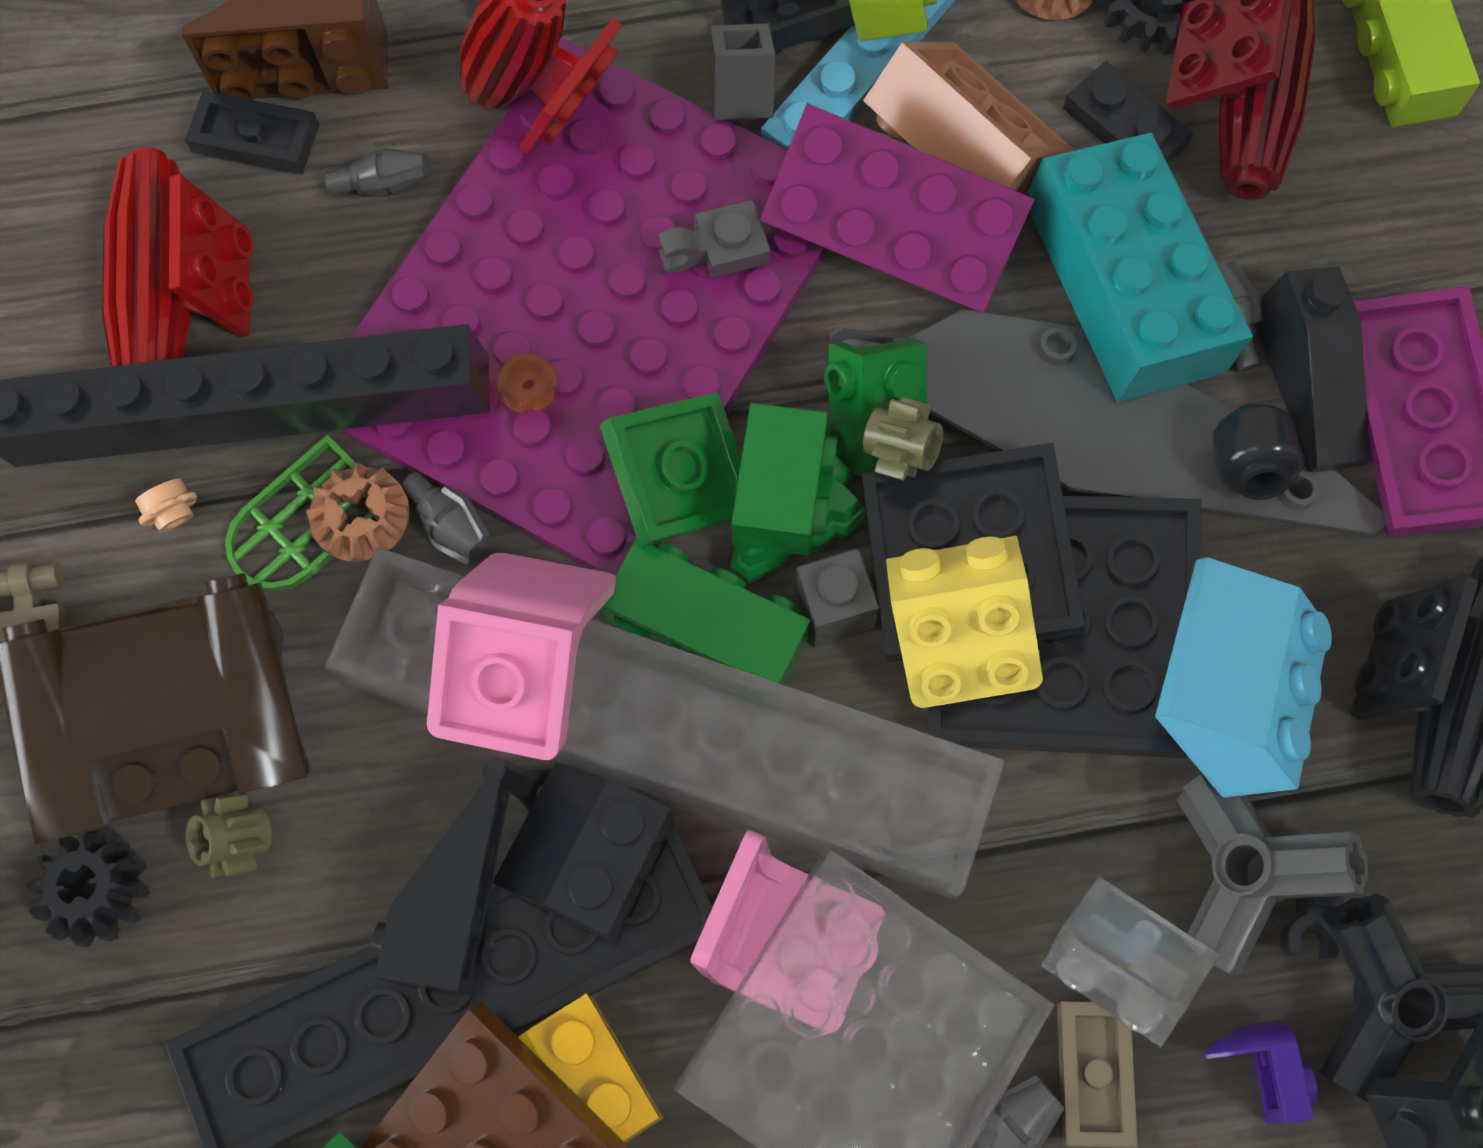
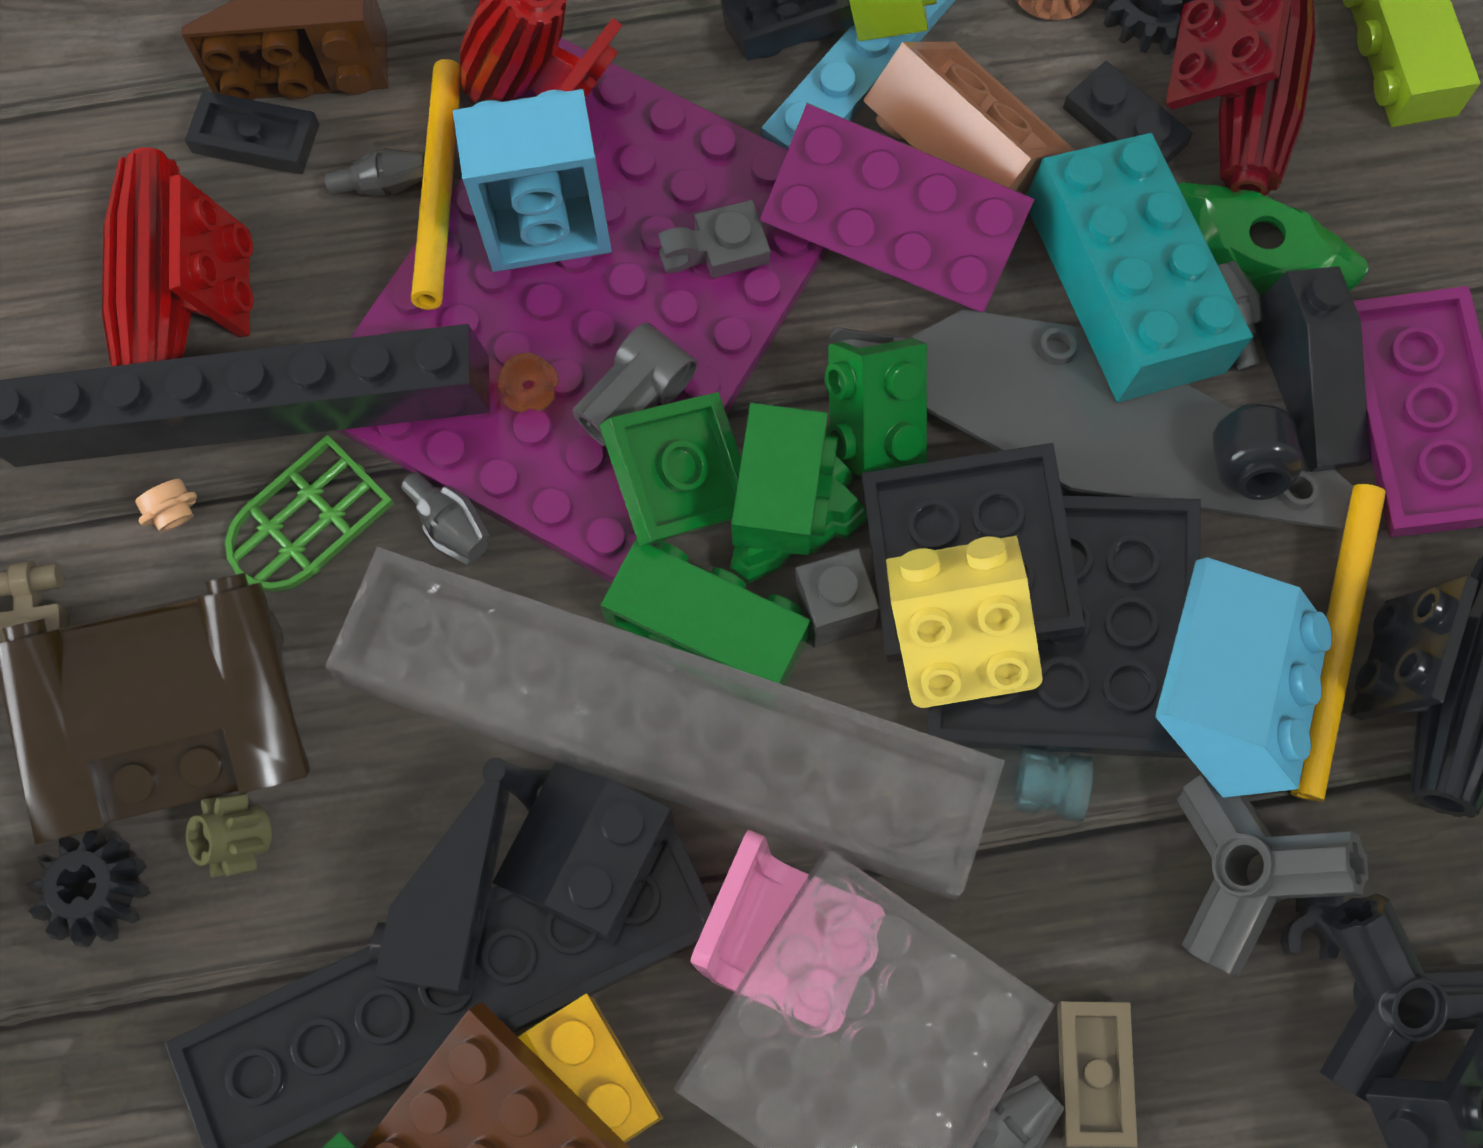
(361, 538): nougat gear -> none
(436, 187): none -> yellow piece
(511, 653): bright pink piece -> none
(533, 179): none -> medium azure brick
(644, 372): none -> dark grey piece
(742, 72): dark grey brick -> none
(903, 438): olive gear -> none
(1046, 783): none -> clear light blue wheel
(1129, 961): clear brick -> none
(1225, 225): none -> green piece
(1283, 1079): dark purple plate -> none
(1344, 620): none -> yellow piece

